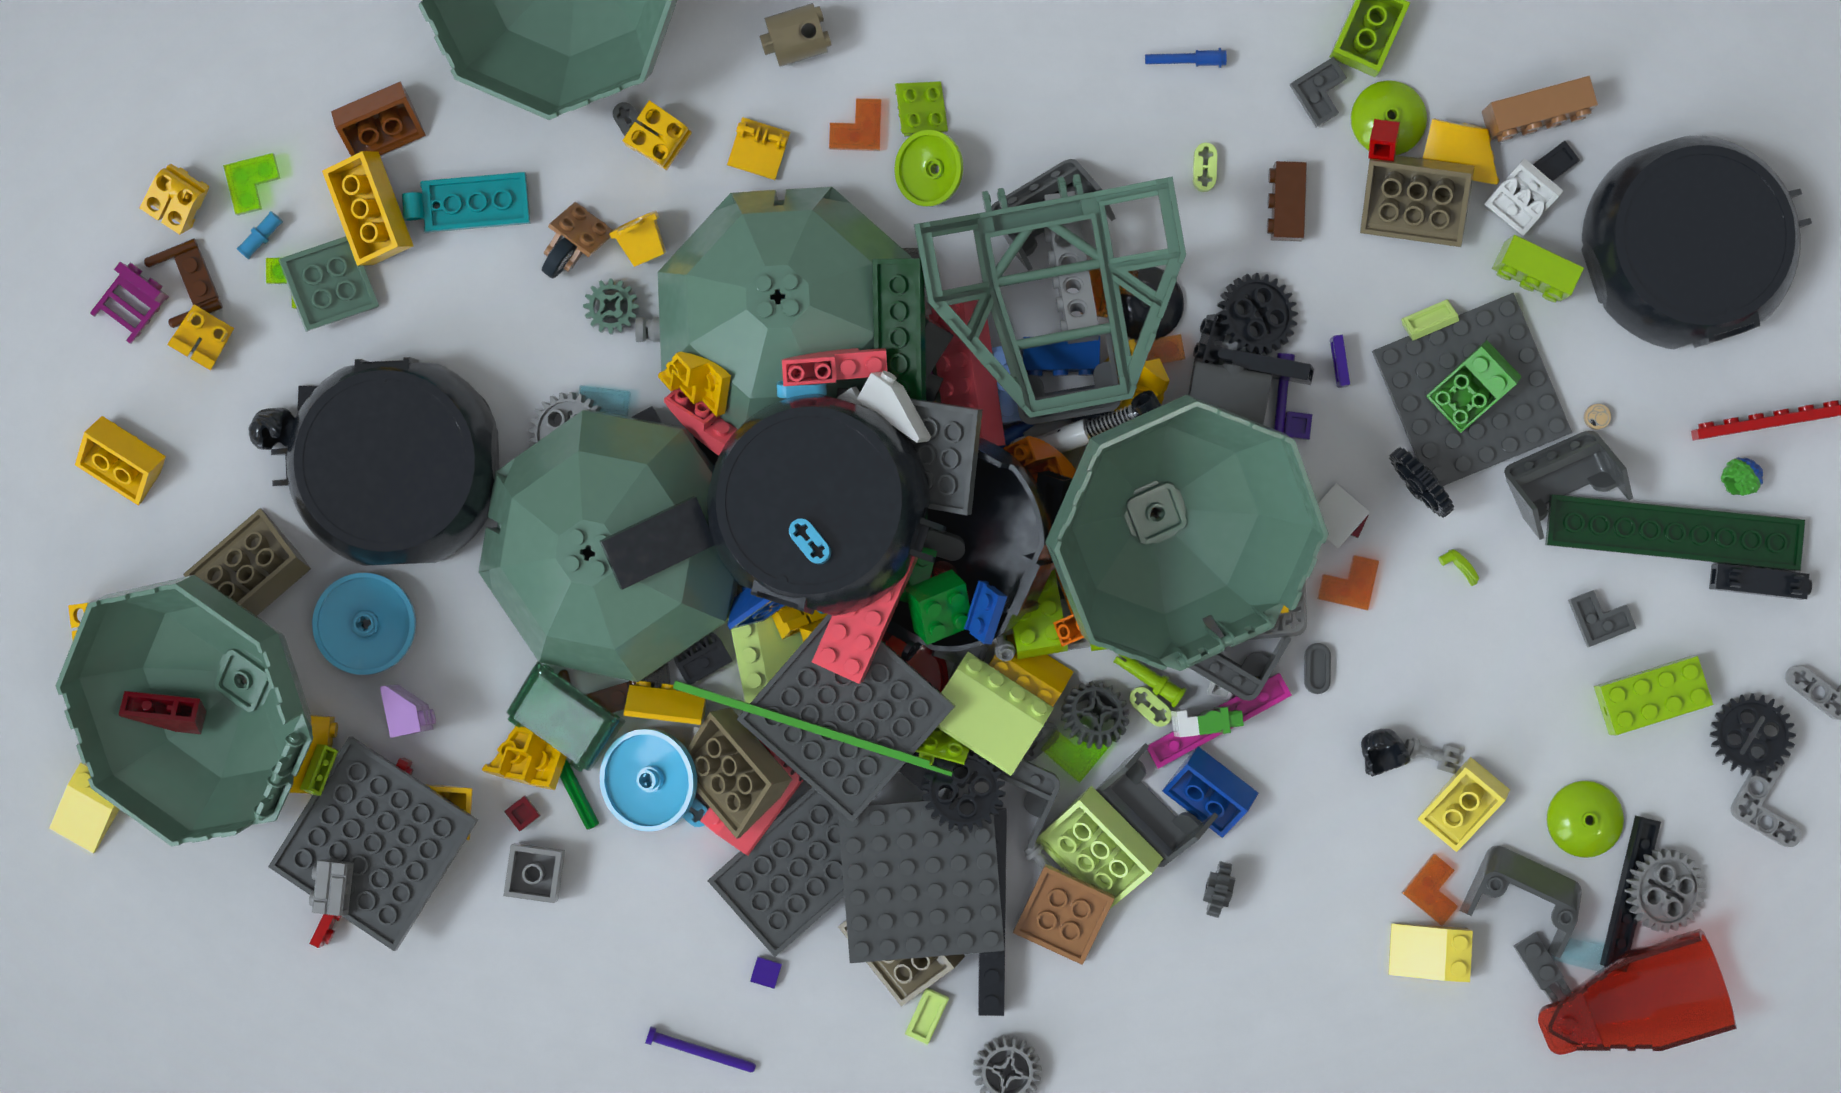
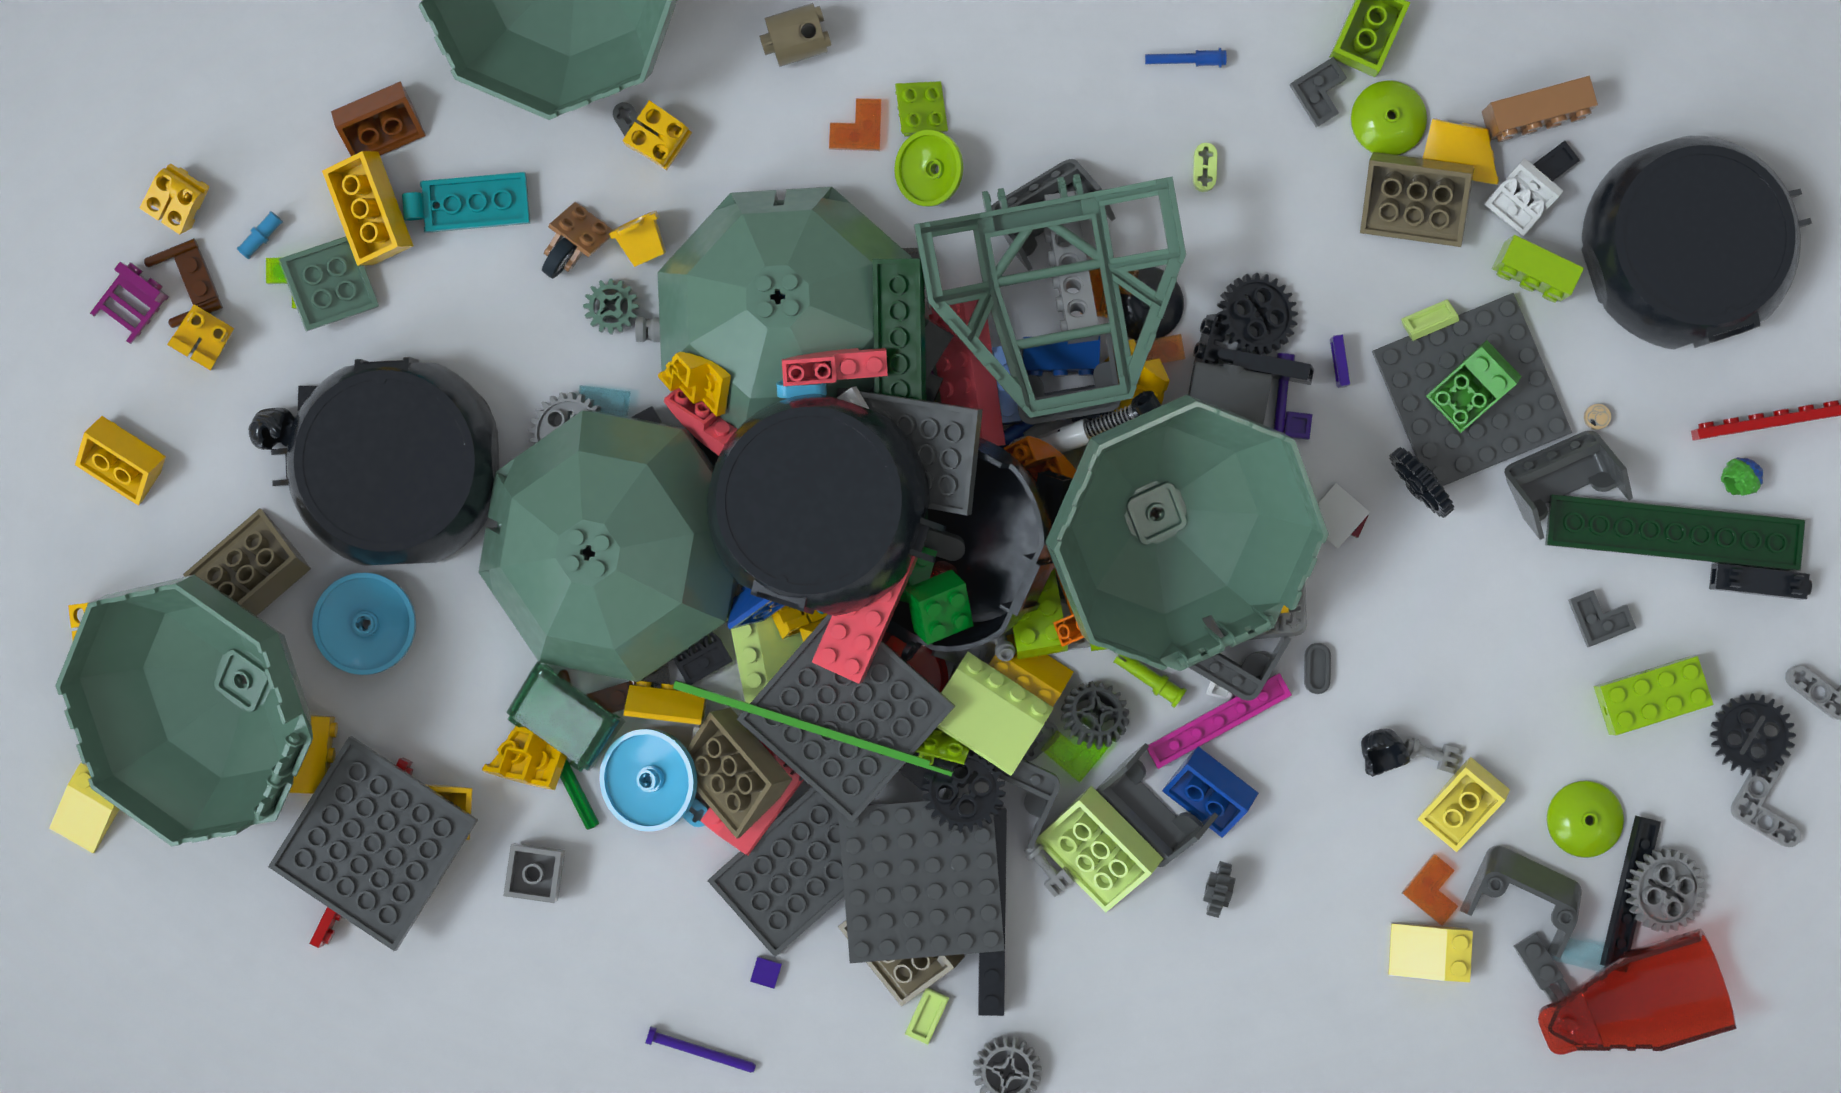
(164, 711): dark red slope -> none
(244, 177): clear neon green plate -> none
(319, 769): lime piece -> none
(332, 887): light grey brick -> none
(405, 712): lavender slope -> none
(522, 813): dark red plate -> none
(657, 542): black tile -> none
(758, 148): yellow hinge -> none
(814, 536): medium azure beam -> none
(892, 402): white slope -> none
(985, 612): blue plate -> none
(1064, 914): medium nougat plate -> none
(1154, 702): yellowish green beam -> none
(1206, 722): bright green hips -> none
(1287, 201): reddish brown brick -> none
(1356, 590): clear orange plate -> none
(1384, 140): red brick -> none
(1462, 563): lime piece -> none

